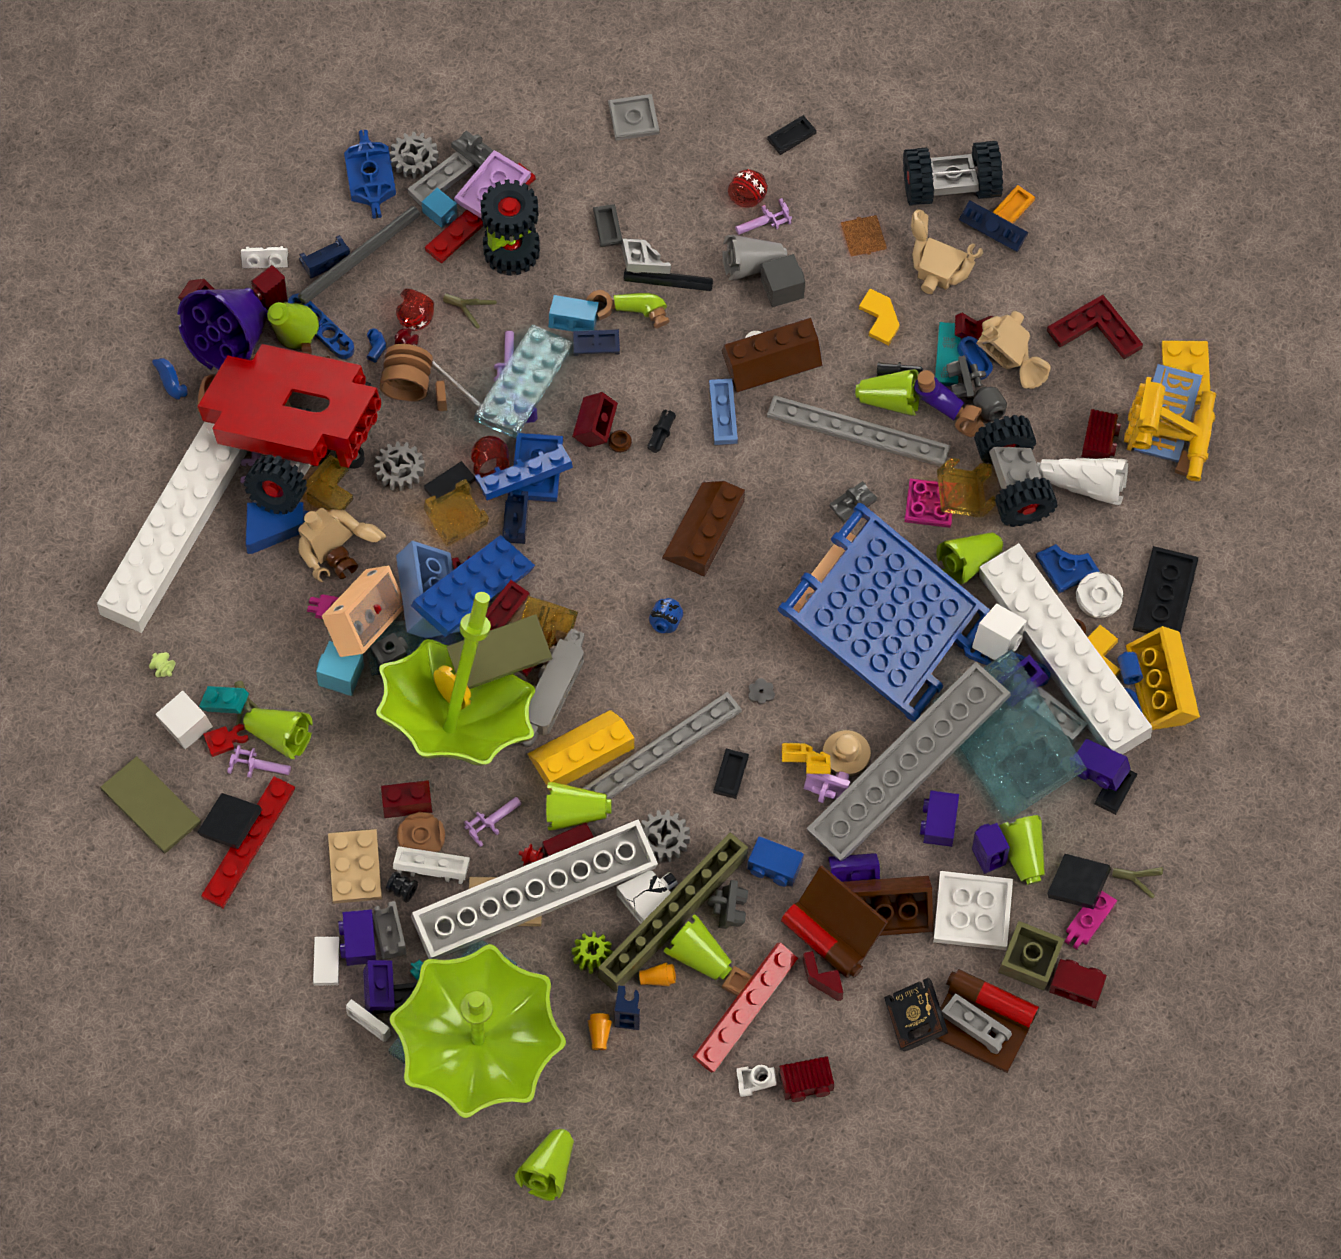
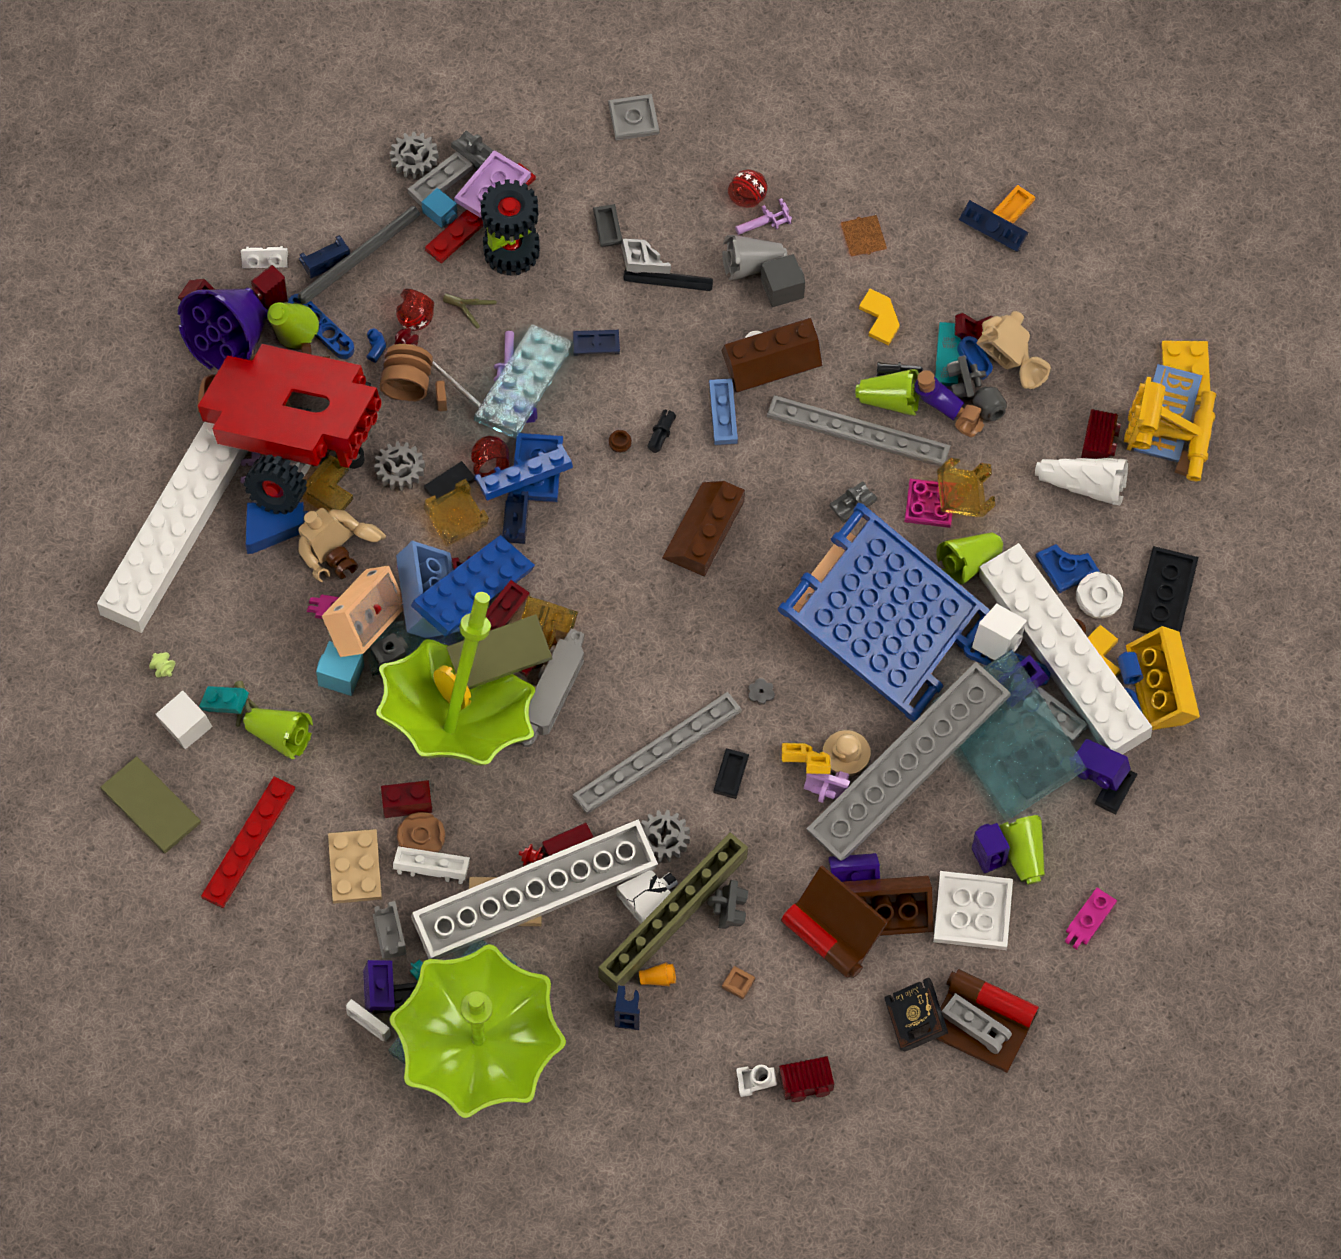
(170, 379): blue arm -> none
(222, 741): red plate -> none
(229, 820): black tile -> none
(256, 763): lavender piece -> none
(326, 961): white tile -> none
(358, 937): dark purple brick -> none
(370, 187): blue plate -> none
(401, 886): black bush -> none
(491, 820): lavender piece -> none
(547, 1166): lime cone -> none
(572, 314): dark azure hinge -> none
(574, 806): lime cone -> none
(583, 749): yellow slope -> none
(587, 943): lime gear -> none
(595, 419): dark red brick -> none
(599, 1030): light orange cone -> none
(645, 303): piece -> none
(666, 615): blue head -> none
(699, 950): lime cone -> none
(745, 1007): plate -> none
(775, 862): blue piece -> none
(791, 135): black tile -> none
(826, 982): dark red slope -> none
(936, 261): tan torso -> none
(940, 819): dark purple brick -> none
(956, 174): black plate -> none
(1009, 448): black plate -> none
(1031, 955): olive brick -> none
(1078, 983): dark red brick -> none
(1079, 881): black tile -> none
(1104, 316): dark red plate -> none
(1132, 875): olive plant -> none

